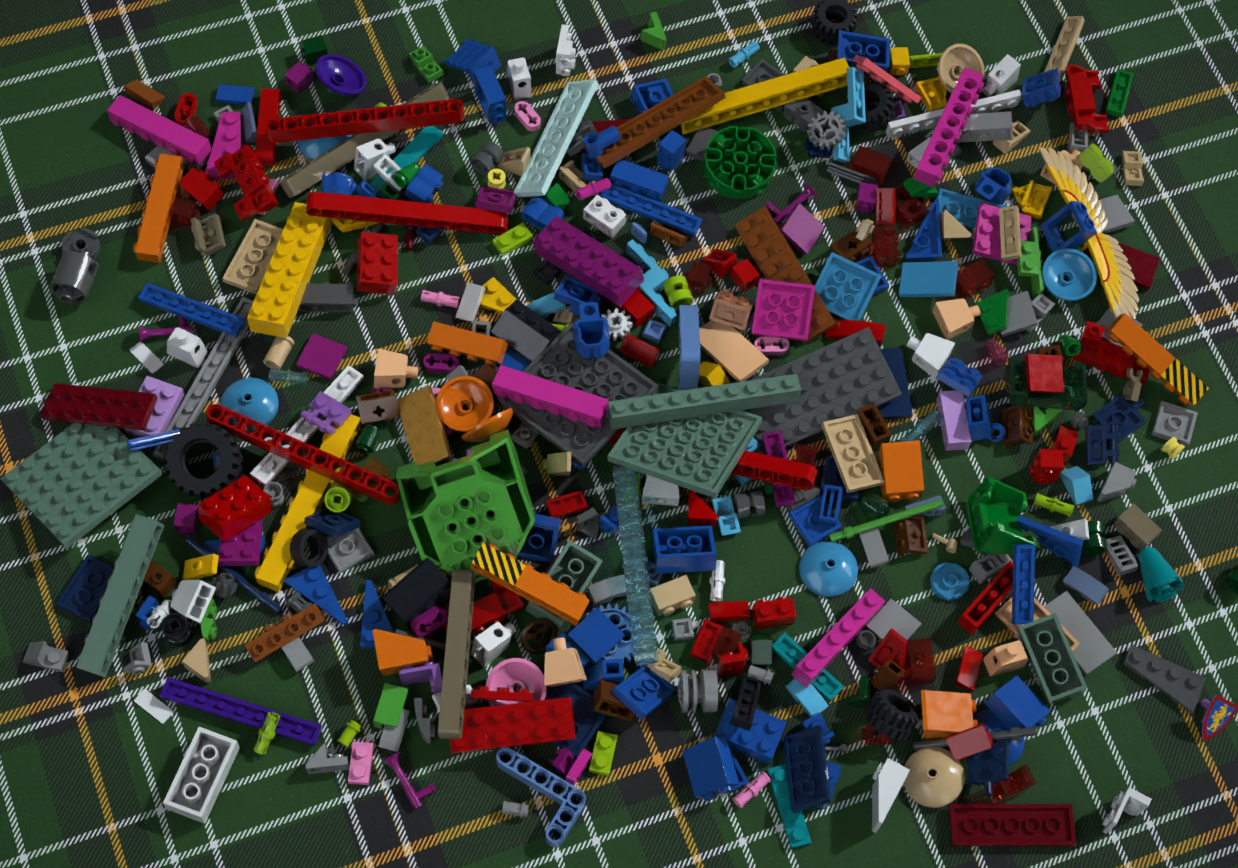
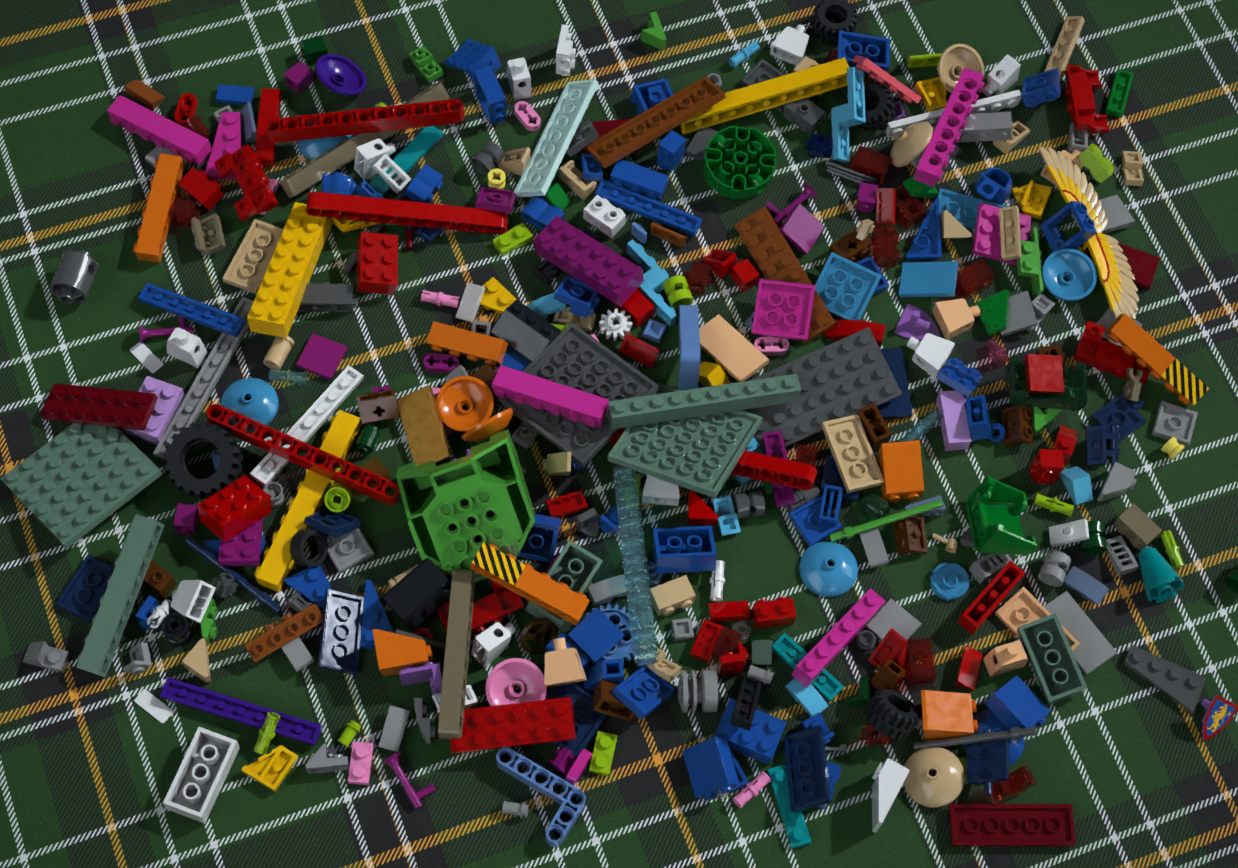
(79, 237): dark grey plate -> none
(151, 440): blue axle -> none
(200, 567): yellow plate -> none
(272, 767): none -> yellow wing
(330, 409): medium lavender plate -> none
(341, 632): none -> tile
(388, 192): dark green plate -> none
(390, 706): bright green panel -> none
(392, 370): light nougat torso -> none
(405, 175): green cone -> none
(429, 621): magenta beam -> none
(521, 695): red plate -> none
(591, 333): blue piece -> none
(593, 189): dark pink axle -> none
(597, 142): blue piece -> none
(731, 310): nougat bracket -> none
(790, 45): none -> white torso
(826, 129): light grey gear -> none
(899, 61): yellow brick -> none
(910, 143): none -> tan dish
(915, 324): none -> medium lavender shield
(969, 742): slope -> none
(1023, 583): blue plate -> none
(1054, 568): none -> light grey wheel
(1058, 542): blue wing -> none
(1070, 346): green cone -> none
(1079, 420): dark grey plate -> none
(1130, 801): white bracket -> none
(1172, 549): none -> lime axle

